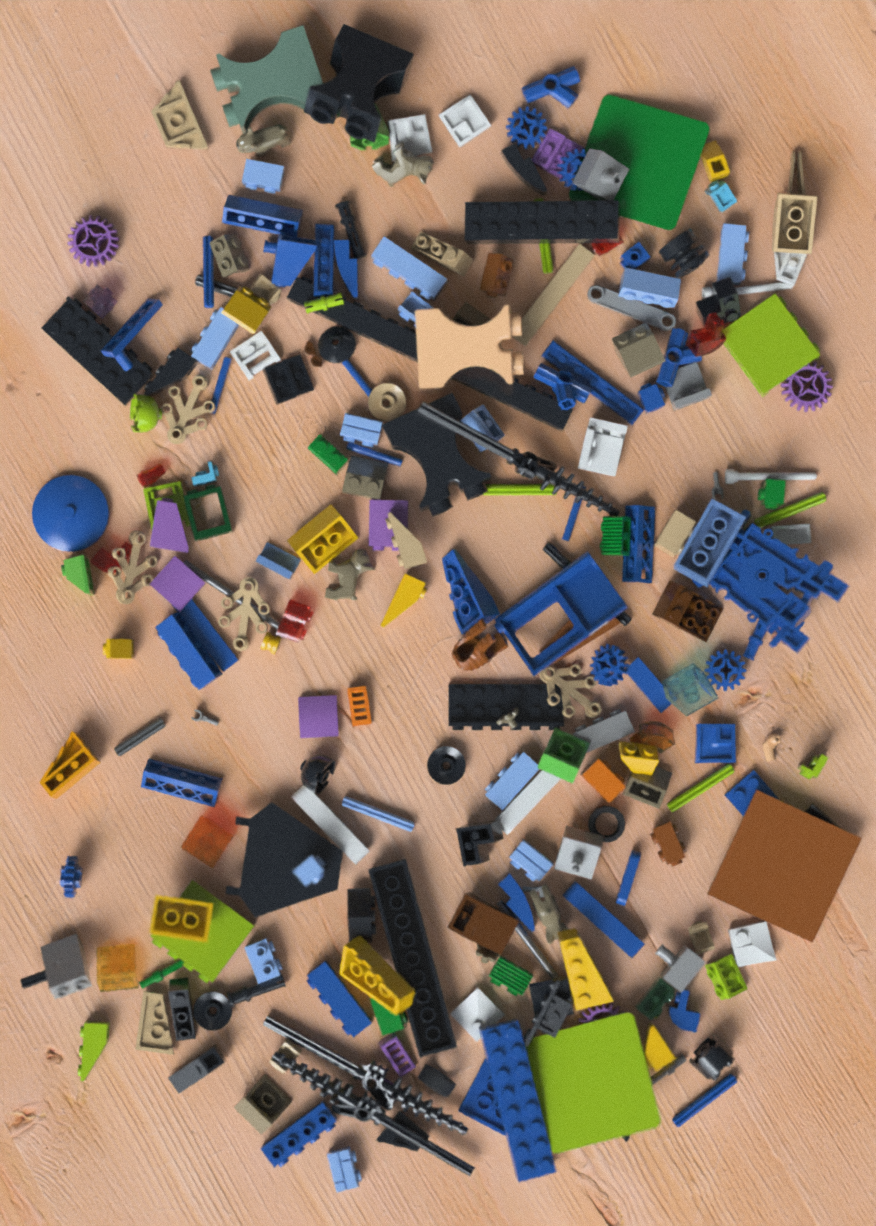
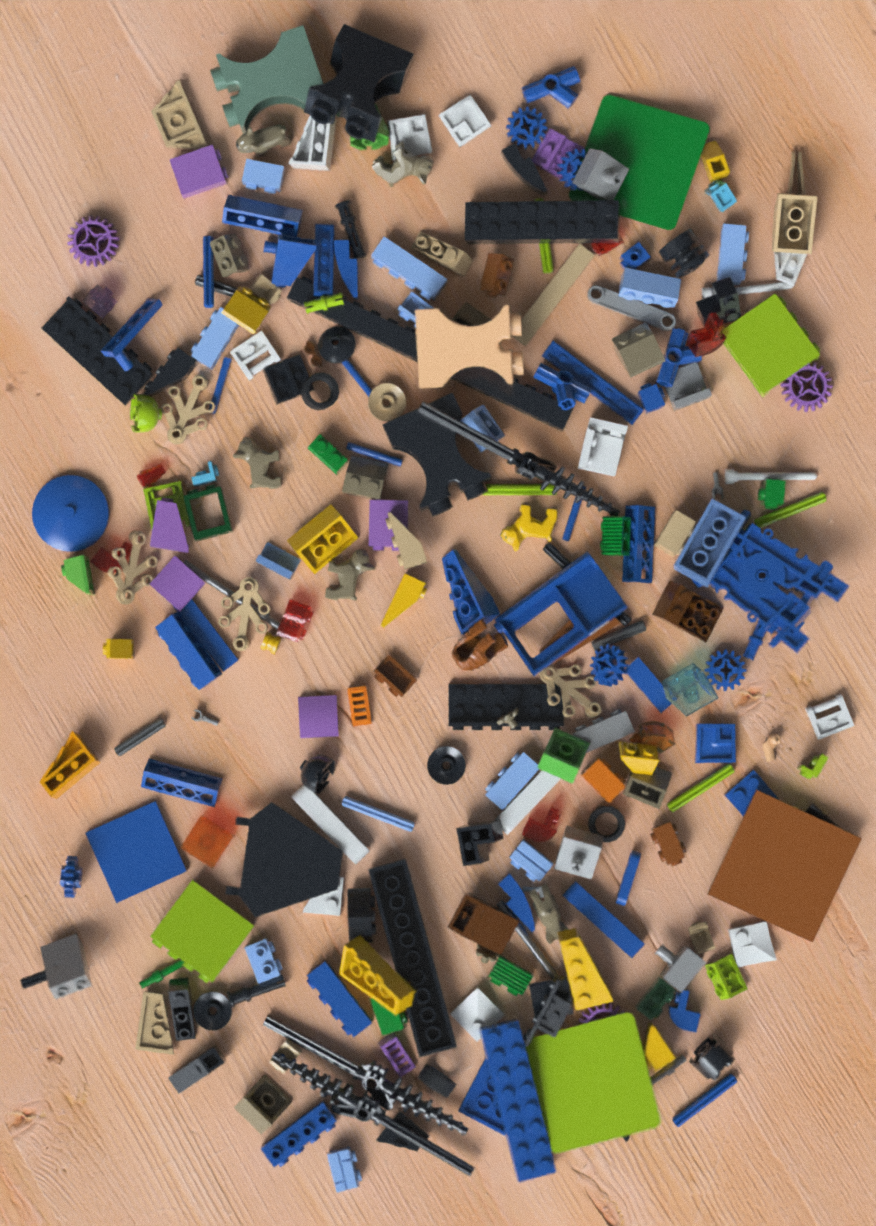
(95, 1039): lime slope -> none
(116, 968): clear yellow bracket -> none
(136, 852): none -> blue tile
(181, 918): yellow slope -> none
(198, 171): none -> medium lavender brick
(259, 463): none -> dark tan animal
(310, 870): light blue brick -> none
(314, 147): none -> white wedge
(327, 903): none -> white wing
(334, 389): none -> black tyre
(361, 429): light blue brick -> none
(395, 676): none -> dark orange bracket
(528, 526): none -> yellow animal
(541, 831): none -> clear red brick
(619, 635): none -> dark grey axle
(792, 533): white plate -> none
(831, 723): none -> white plate

